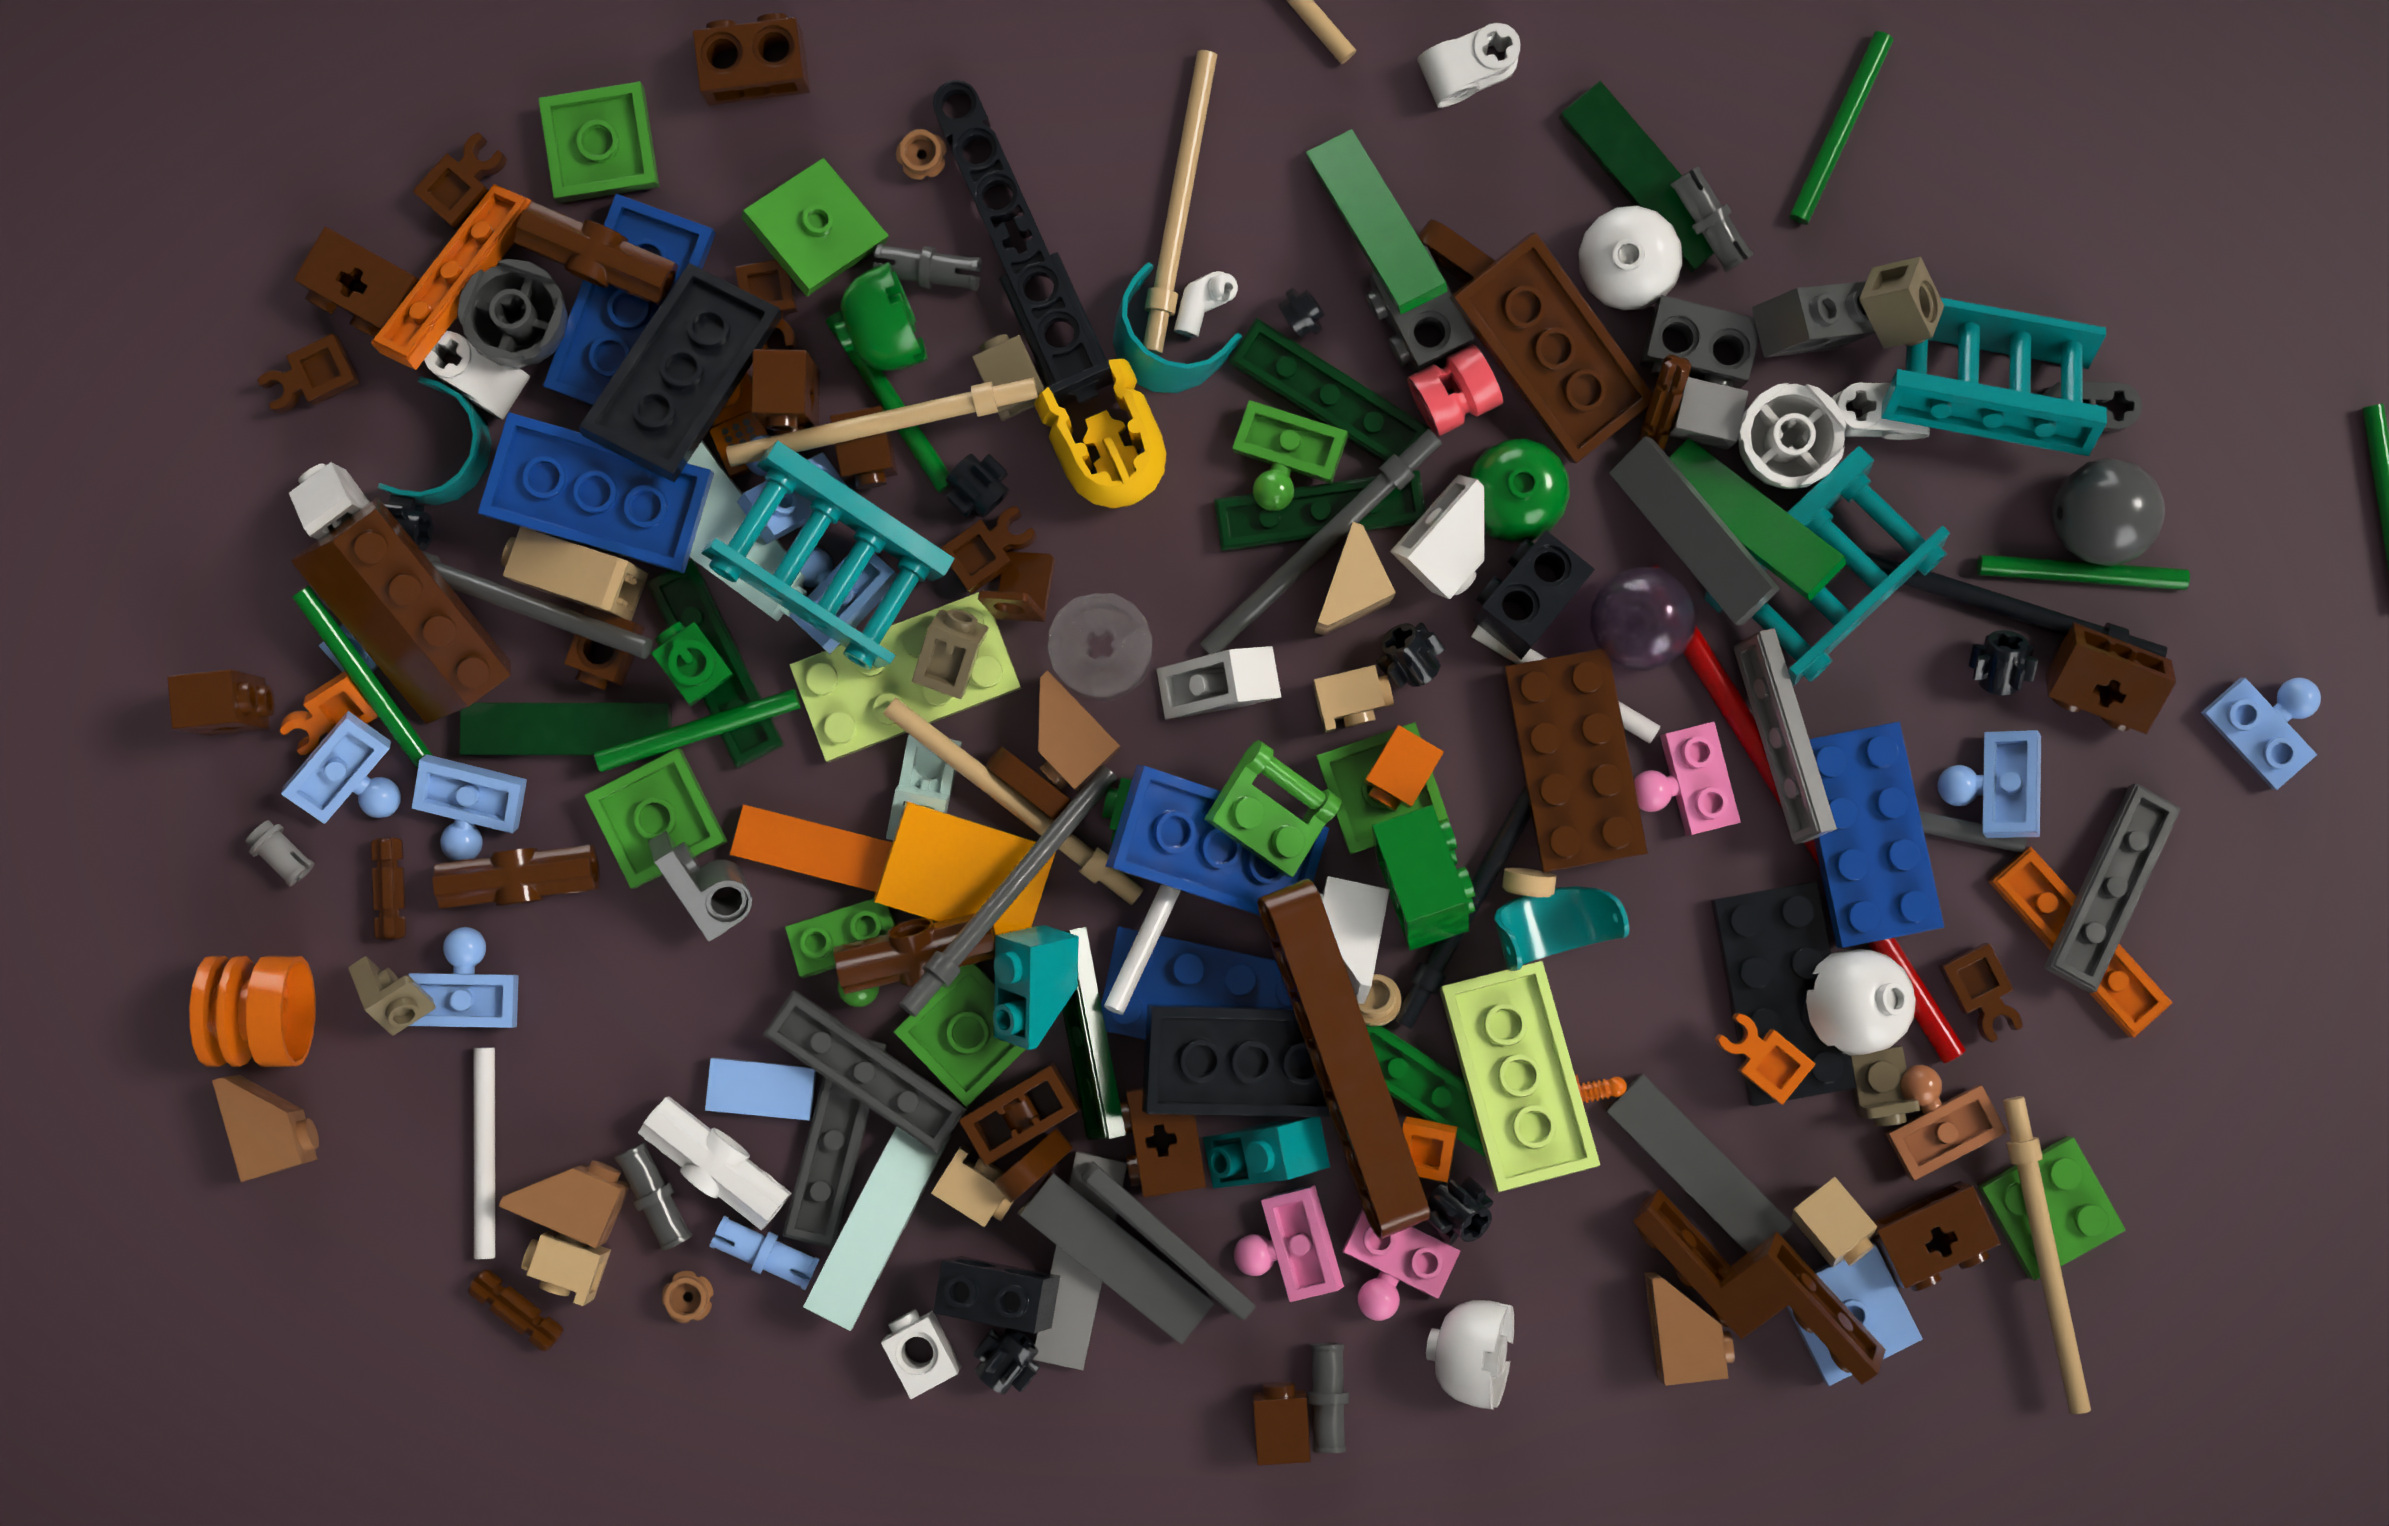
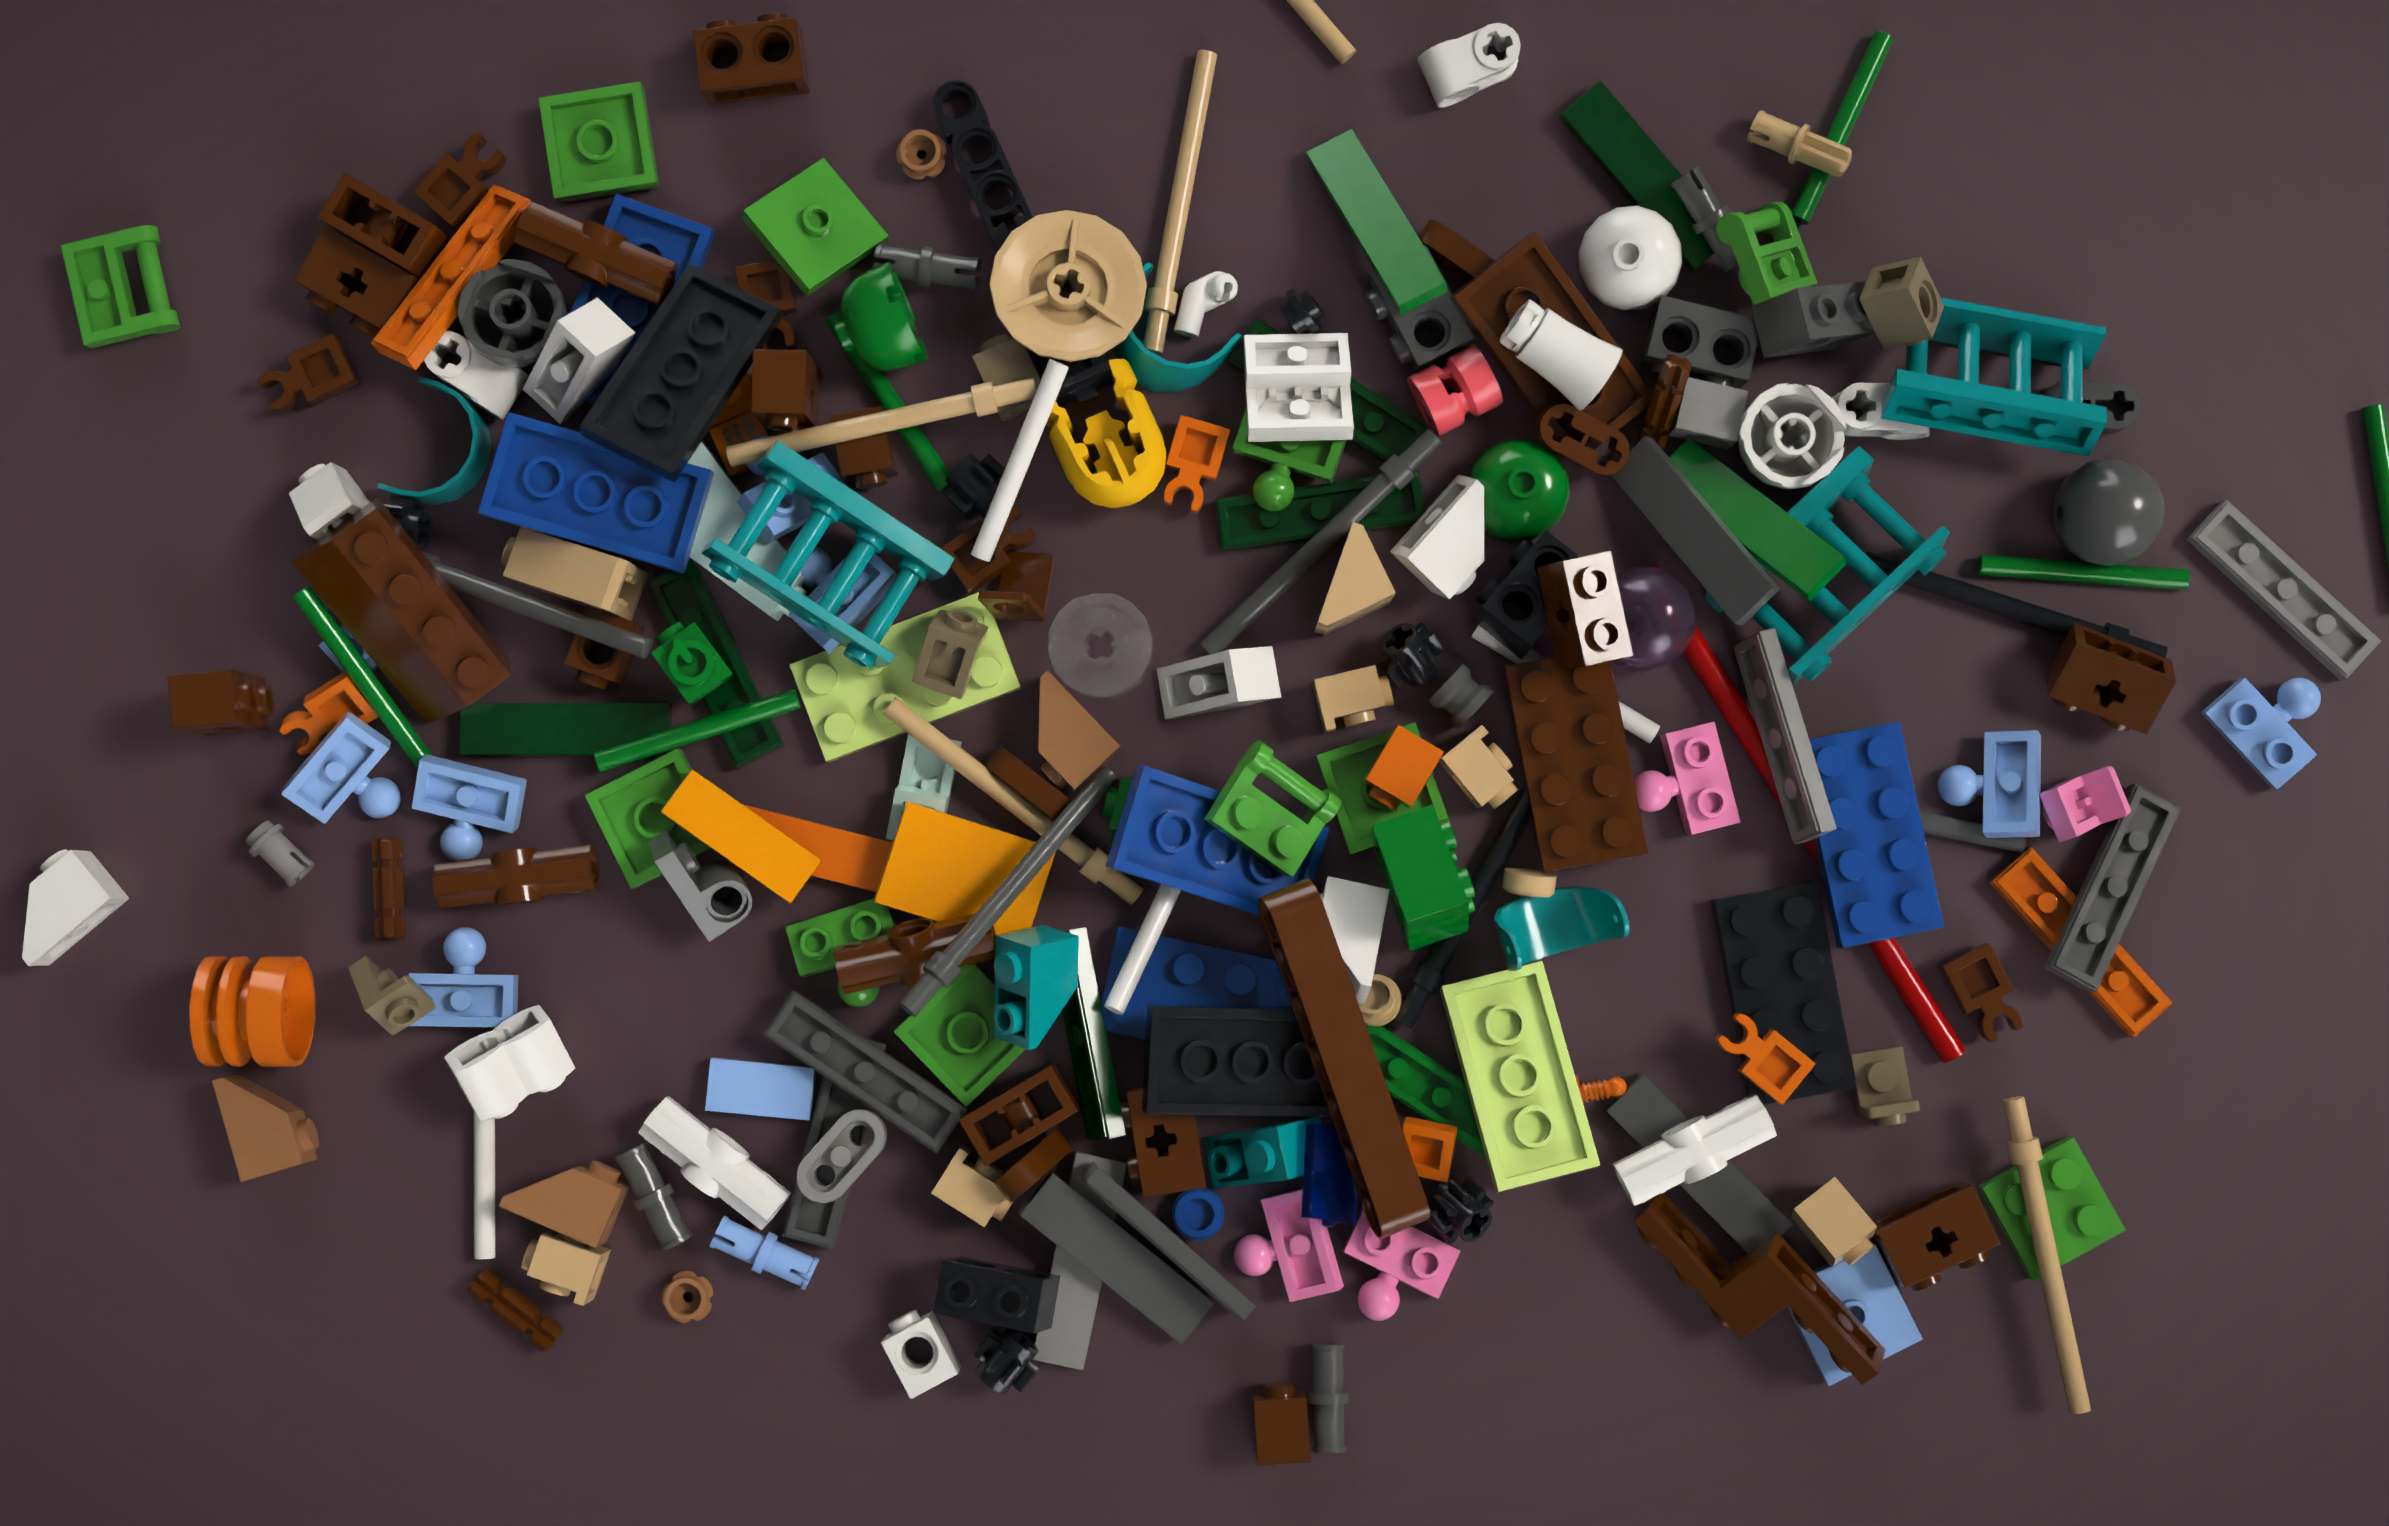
(67, 904): none -> white slope
(103, 288): none -> bright green plate
(383, 226): none -> reddish brown brick
(510, 1063): none -> white brick
(578, 358): none -> white slope
(741, 836): none -> light orange tile
(842, 1155): none -> light grey plate
(873, 1229): light aqua slope -> none
(1019, 460): none -> white bar
(1041, 259): none -> tan piece
(1197, 455): none -> orange plate
(1198, 1213): none -> blue tile
(1298, 387): none -> white slope
(1327, 1181): none -> clear blue piece
(1460, 696): none -> dark grey wheel
(1473, 1352): white cylinder -> none
(1480, 770): none -> tan brick
(1561, 352): none -> white plant
(1584, 611): none -> brick
(1586, 428): none -> reddish brown beam
(1685, 1338): medium nougat slope -> none
(1694, 1149): none -> white piece
(1768, 268): none -> bright green plate
(1799, 144): none -> tan axle
(1860, 1001): white cylinder -> none
(1943, 1129): nougat plate -> none
(2003, 662): black gear -> none
(2084, 803): none -> bright pink bracket
(2283, 590): none -> light grey tile

